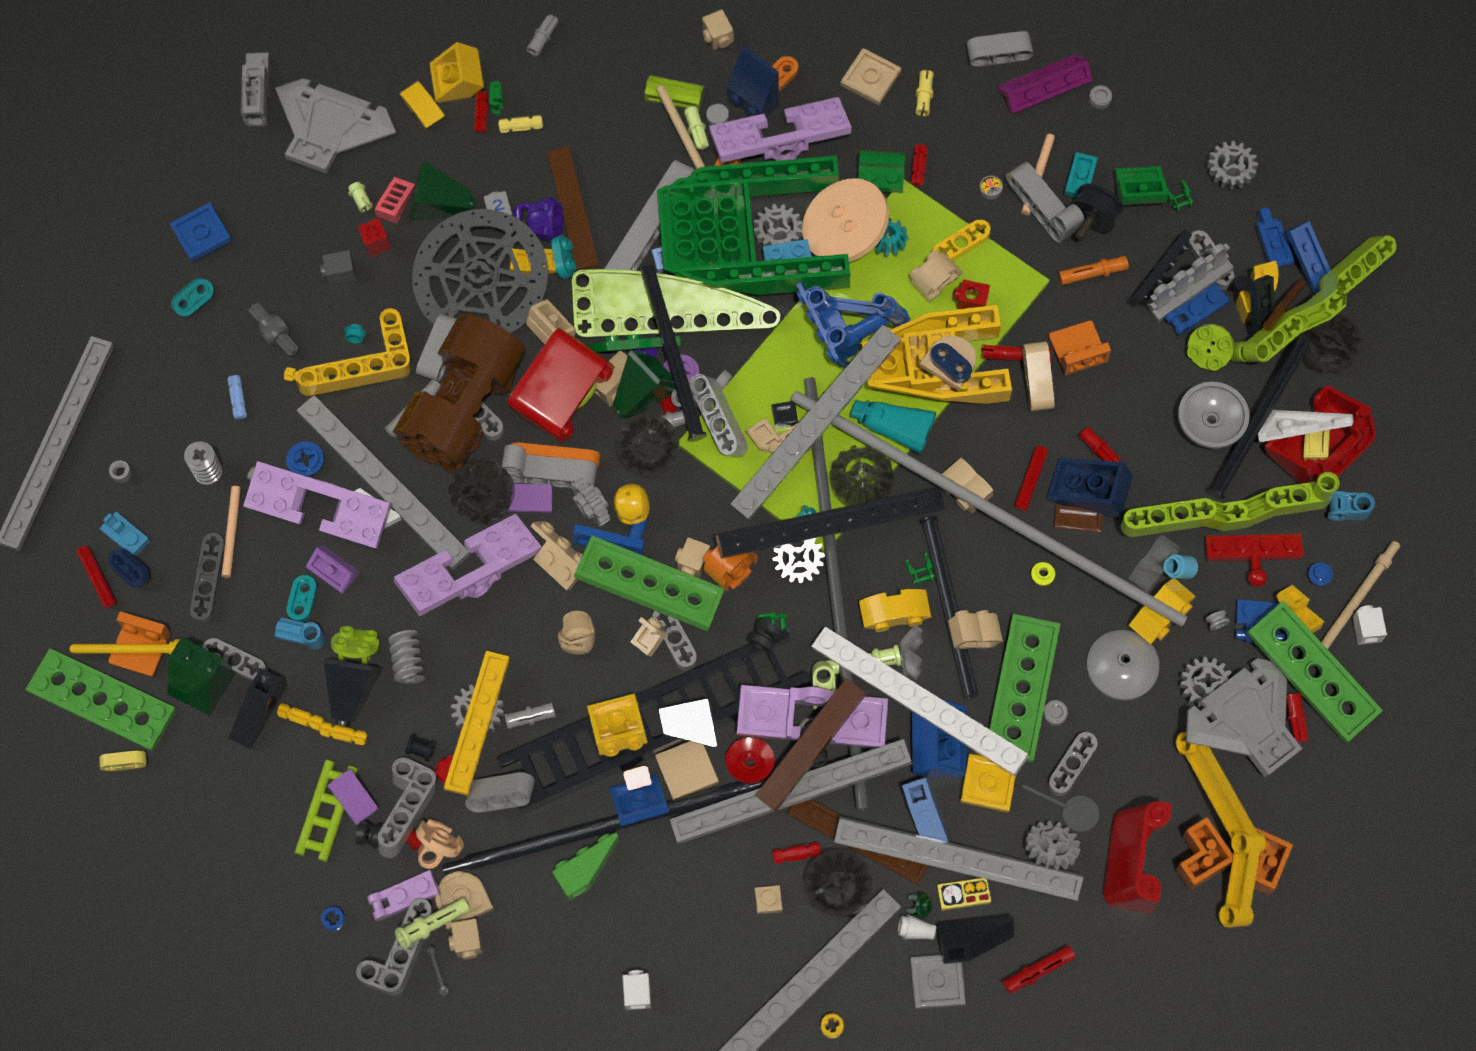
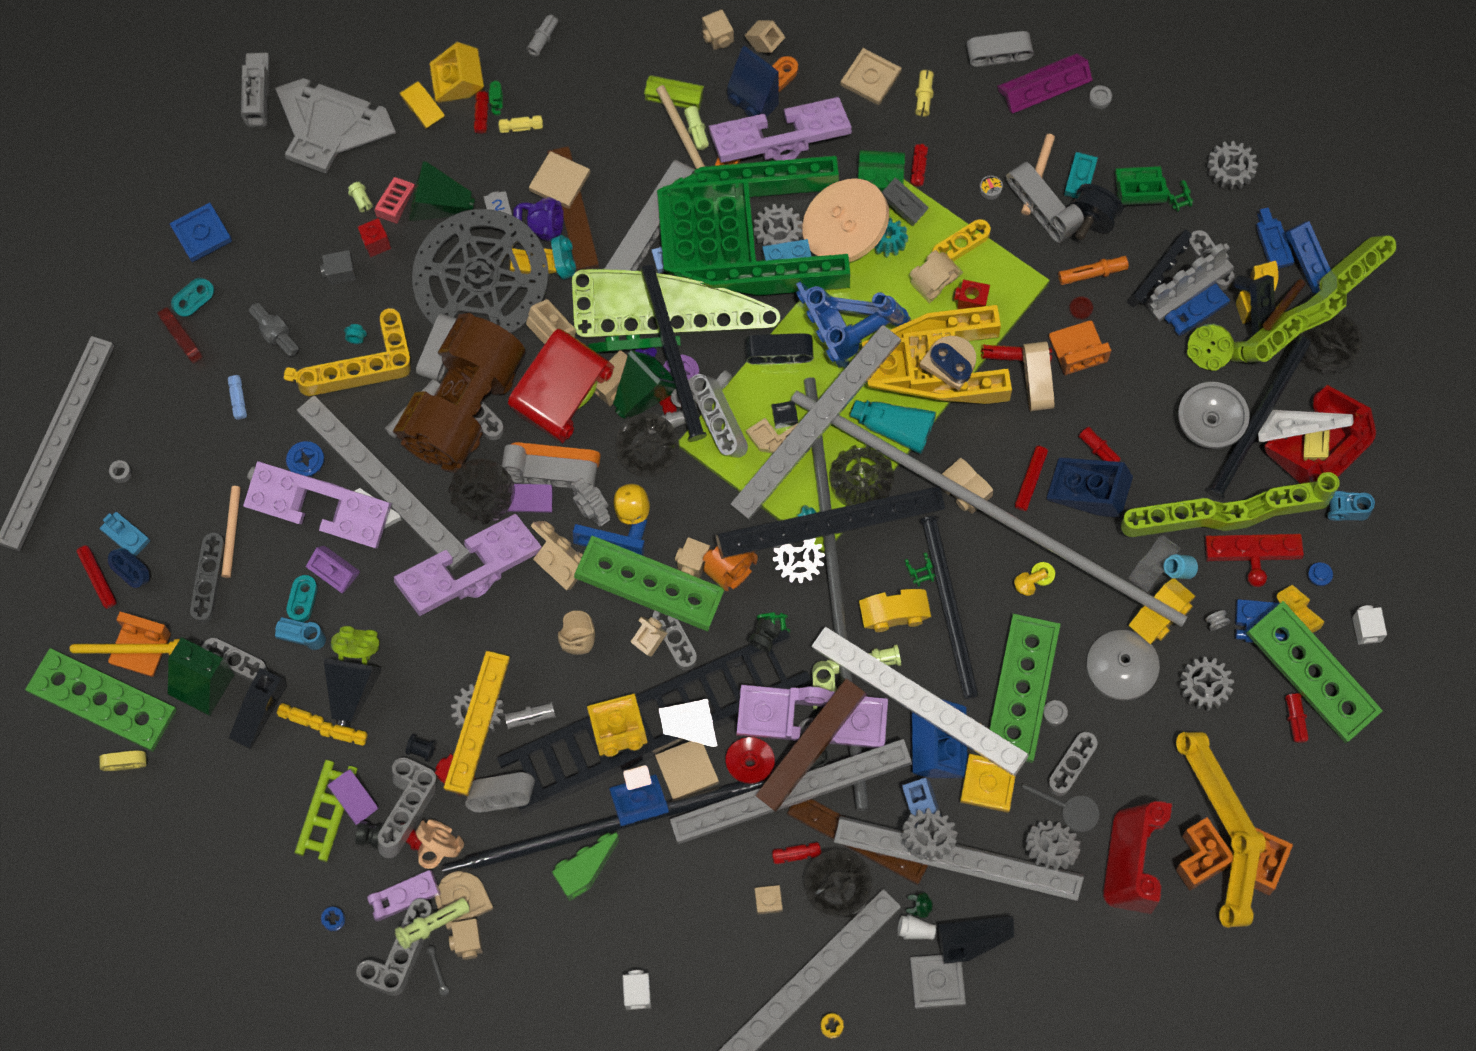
(179, 335): none -> clear red beam
(203, 463): light grey piece -> none
(404, 657): light grey piece -> none
(559, 179): none -> tan tile
(717, 114): light grey tile -> none
(764, 36): none -> tan brick
(779, 348): none -> black beam
(904, 201): none -> dark grey plate
(910, 662): clear slope -> none
(928, 835): none -> light grey gear
(963, 894): tile -> none
(975, 630): tan brick -> none
(1025, 583): none -> yellow plate
(1030, 974): red pin -> none
(1077, 519): reddish brown tile -> none
(1081, 307): none -> clear red plate
(1247, 718): light grey plate -> none
(1382, 563): tan bar -> none

